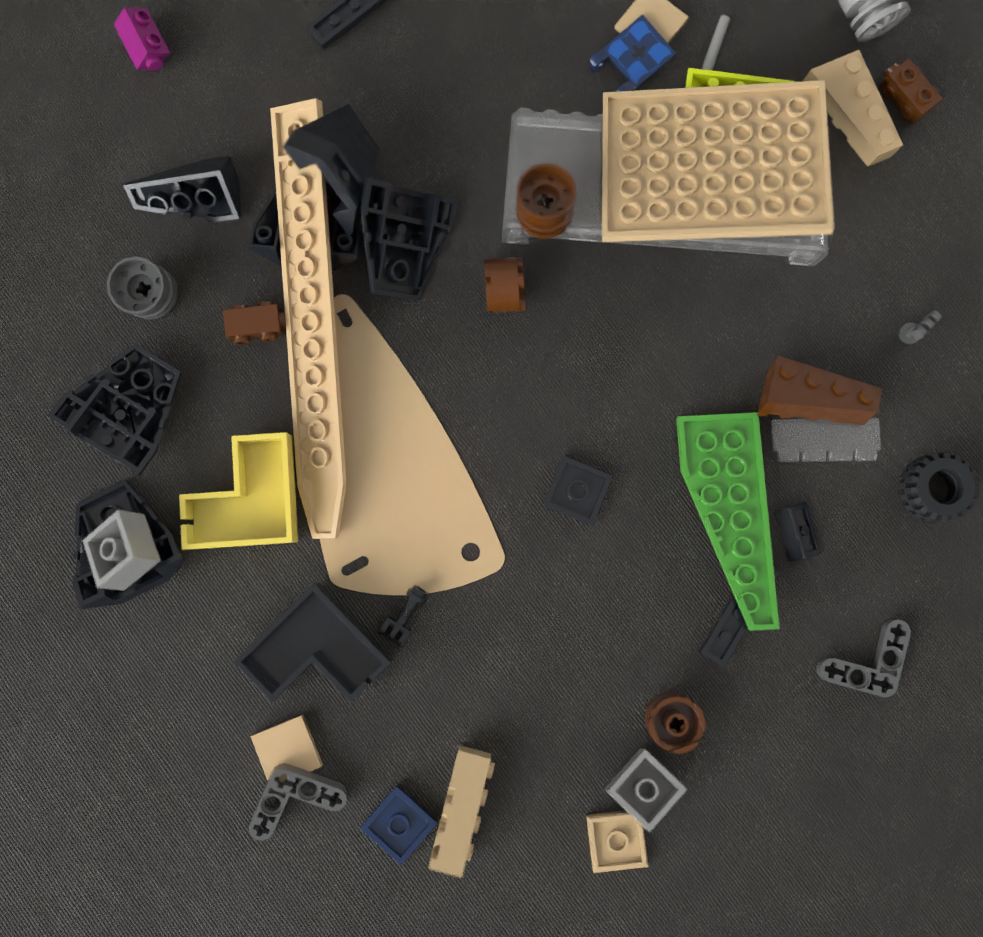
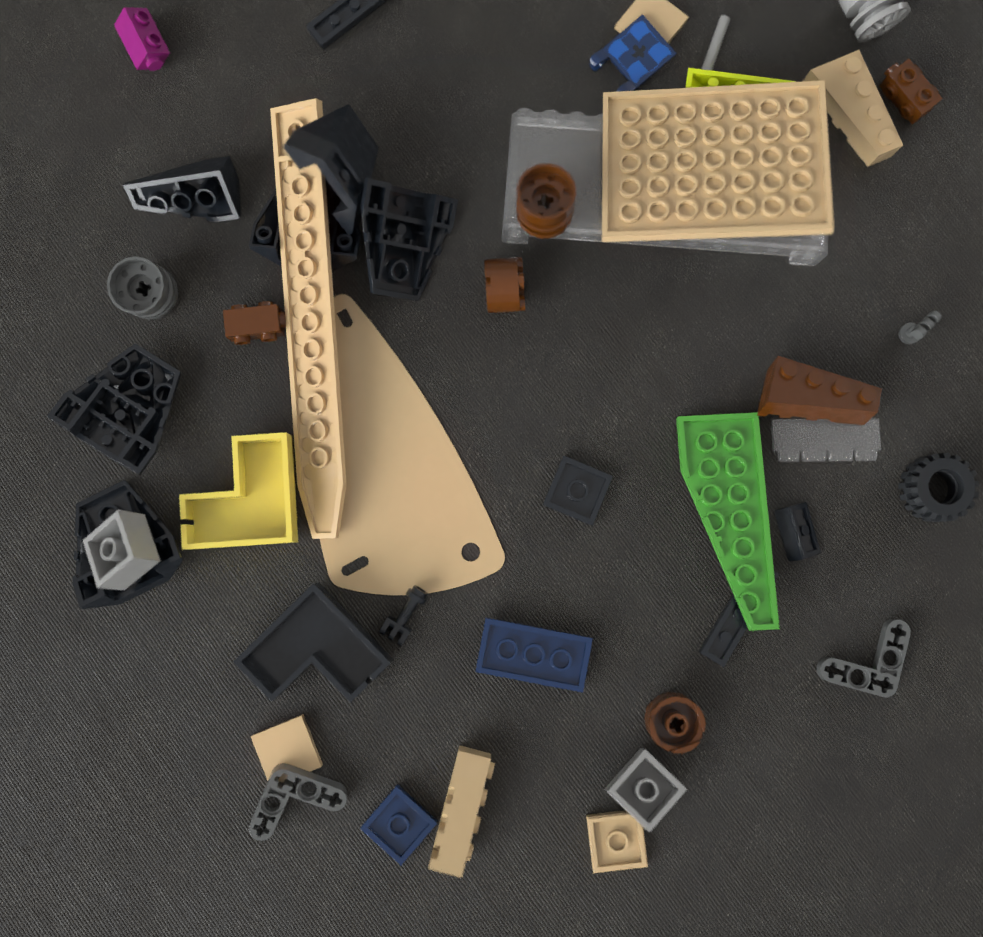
(534, 654): none -> dark blue plate

